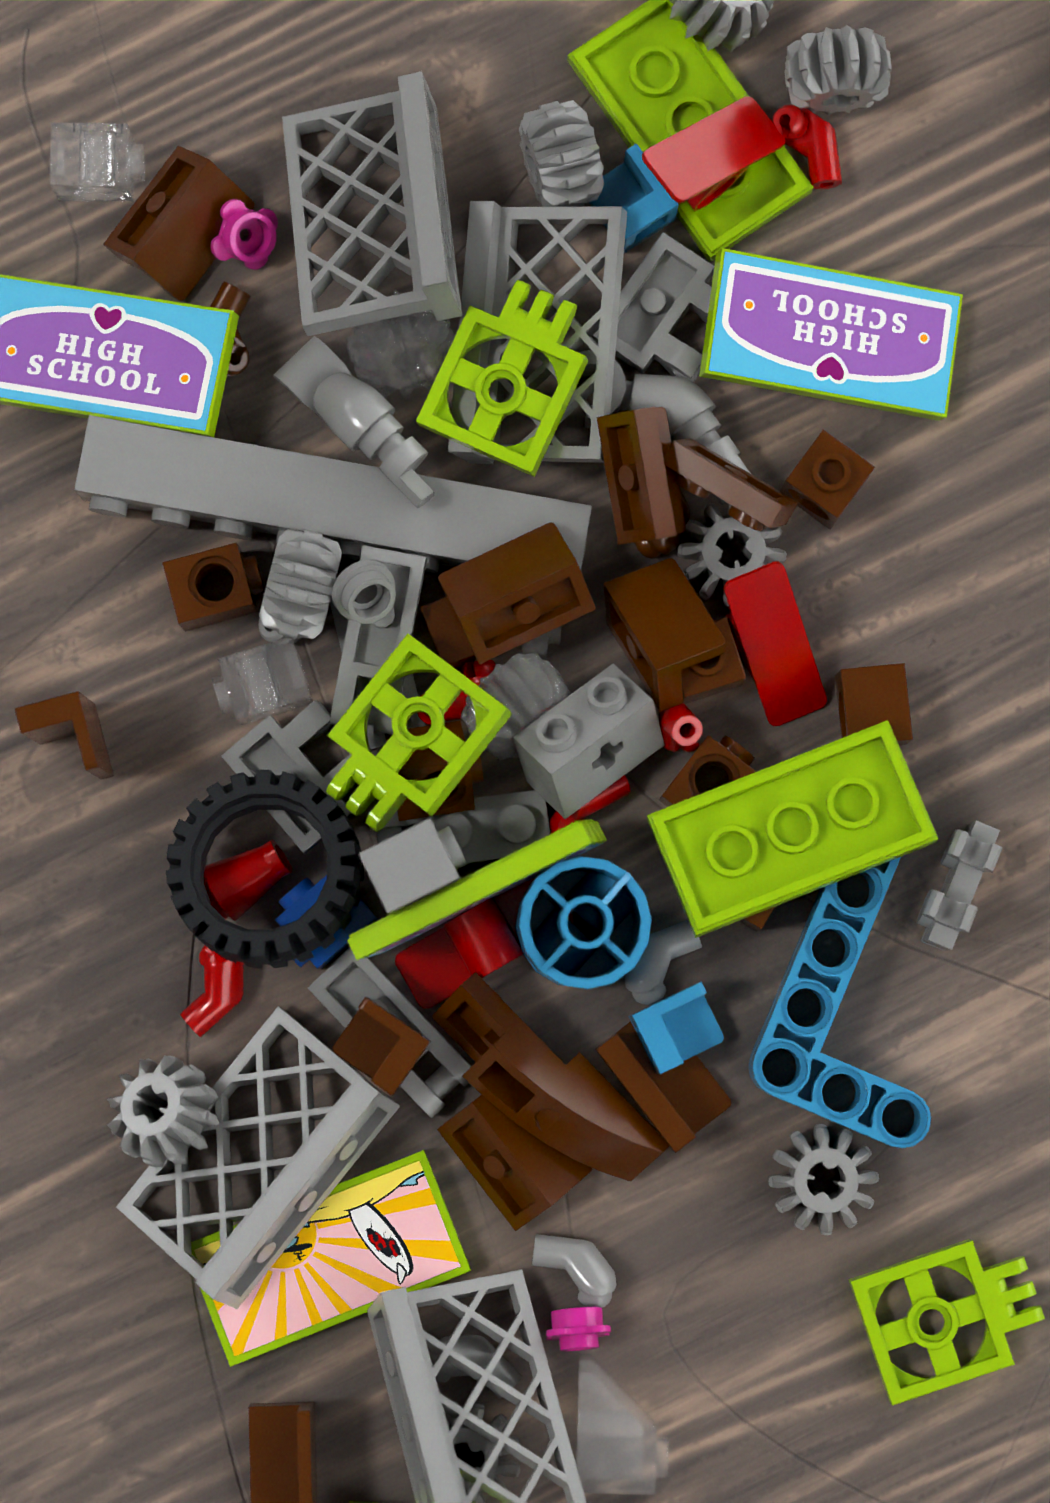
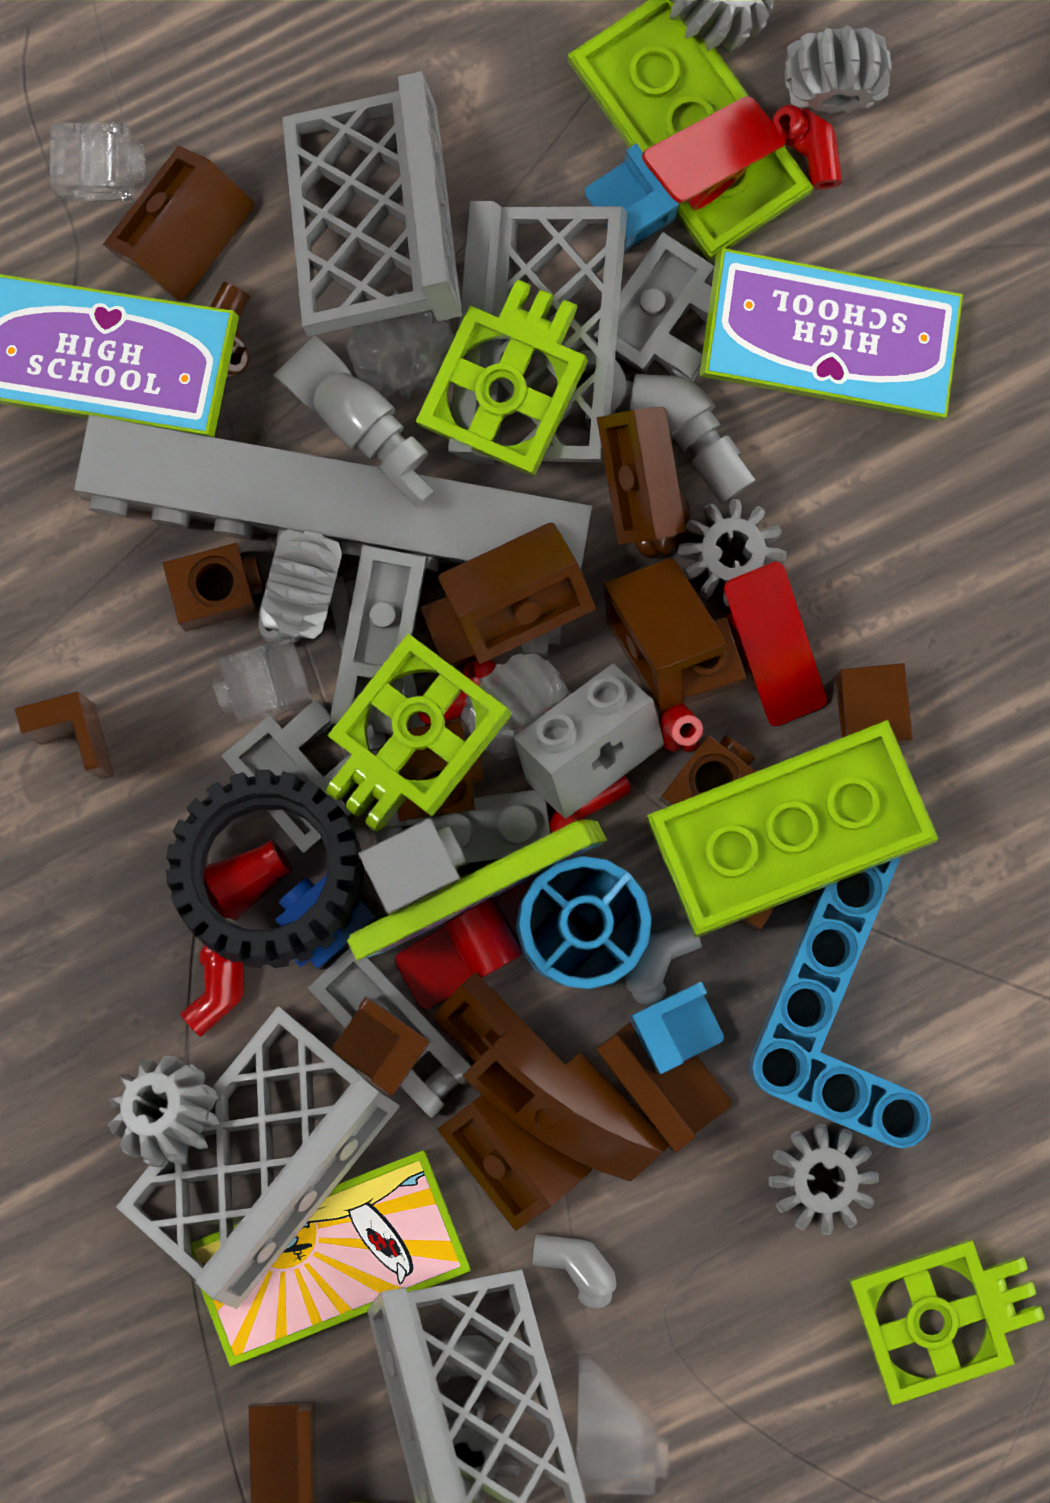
(261, 238): dark pink plate -> none
(364, 592): light grey plate -> none
(561, 155): light grey gear -> none
(577, 1328): dark pink plate -> none
(706, 472): reddish brown plate -> none
(827, 479): reddish brown brick -> none
(950, 910): light grey plate -> none

